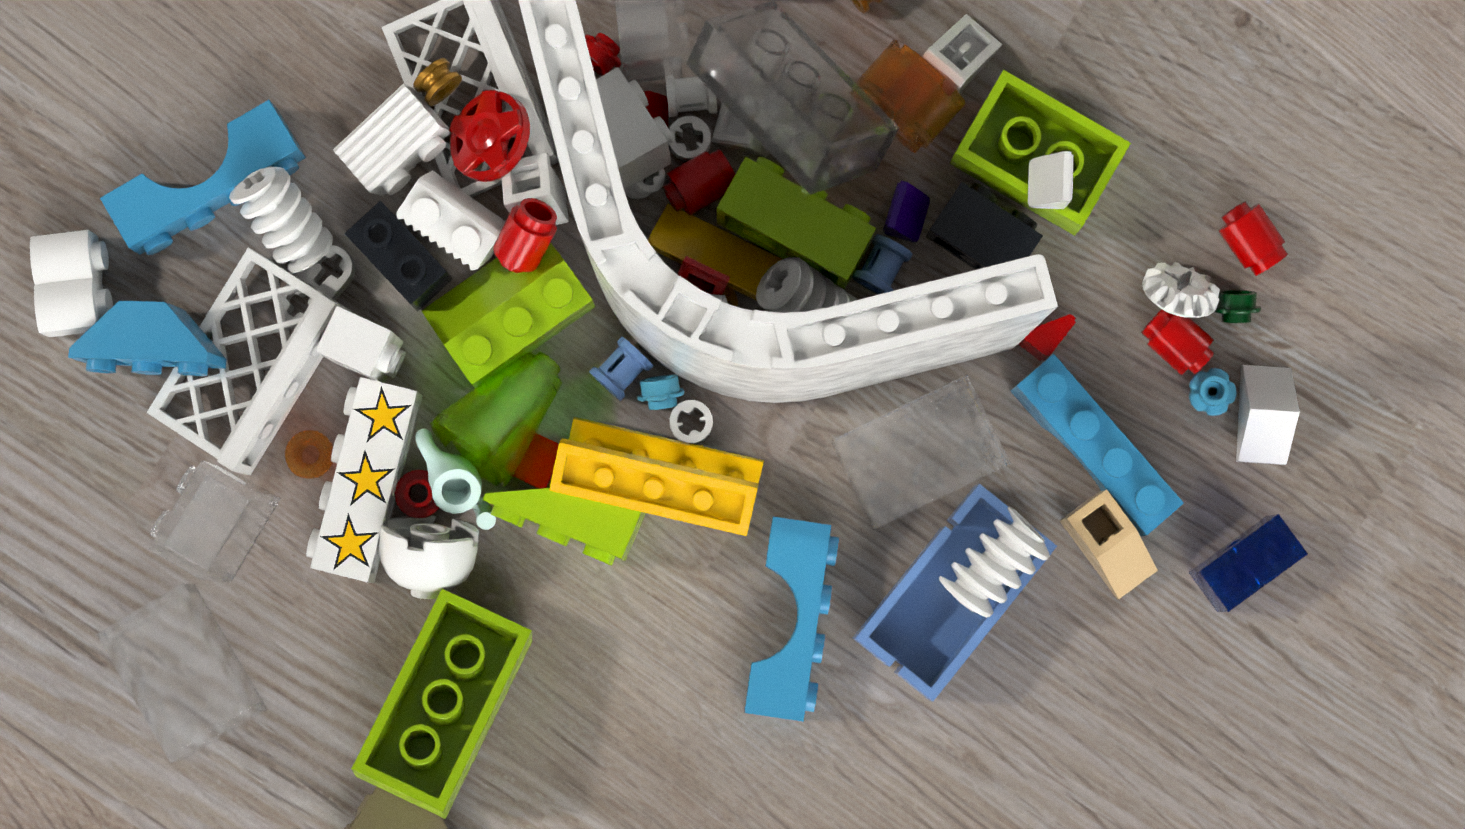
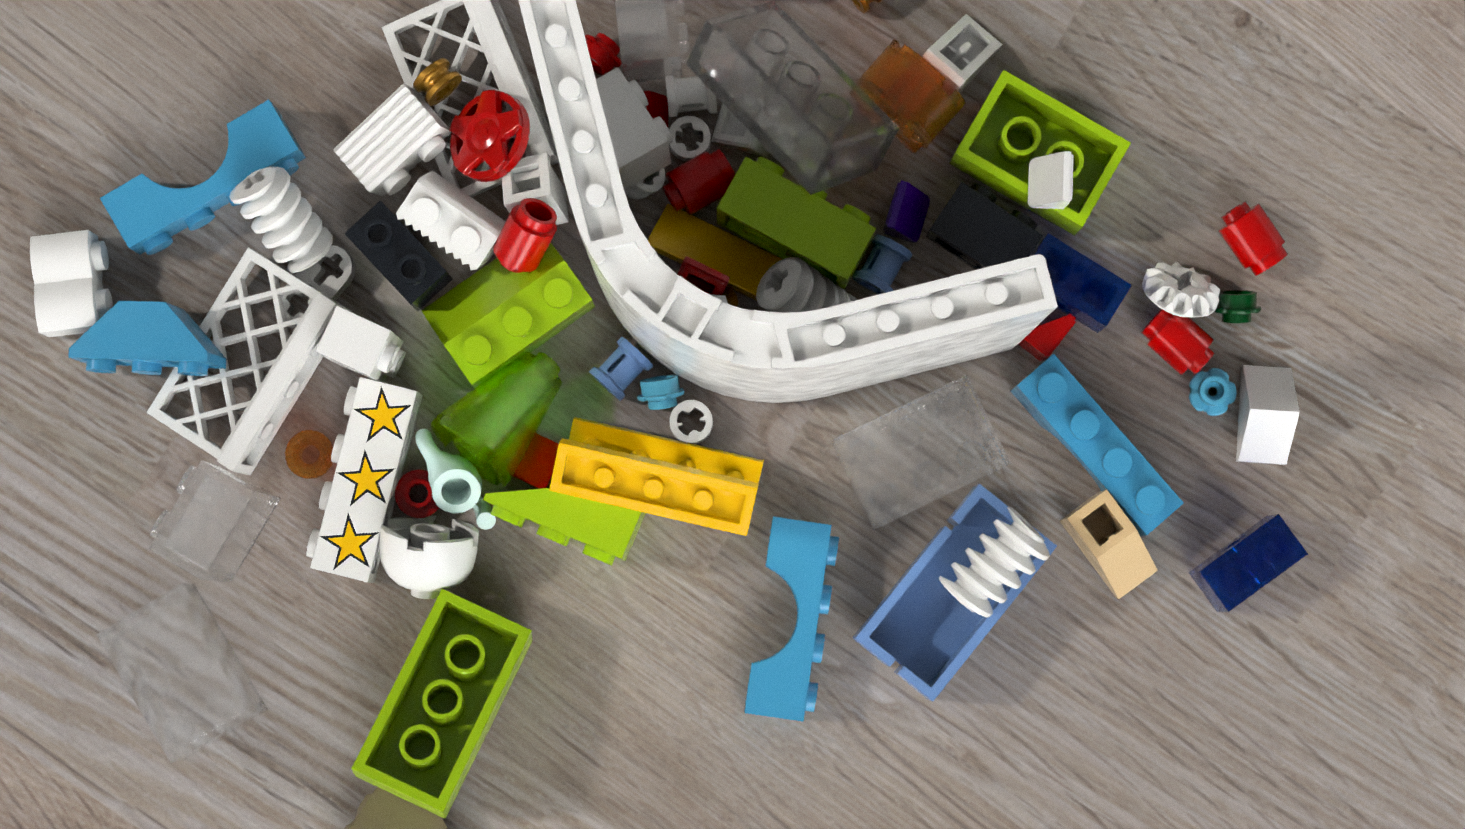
(1081, 284): none -> clear blue brick

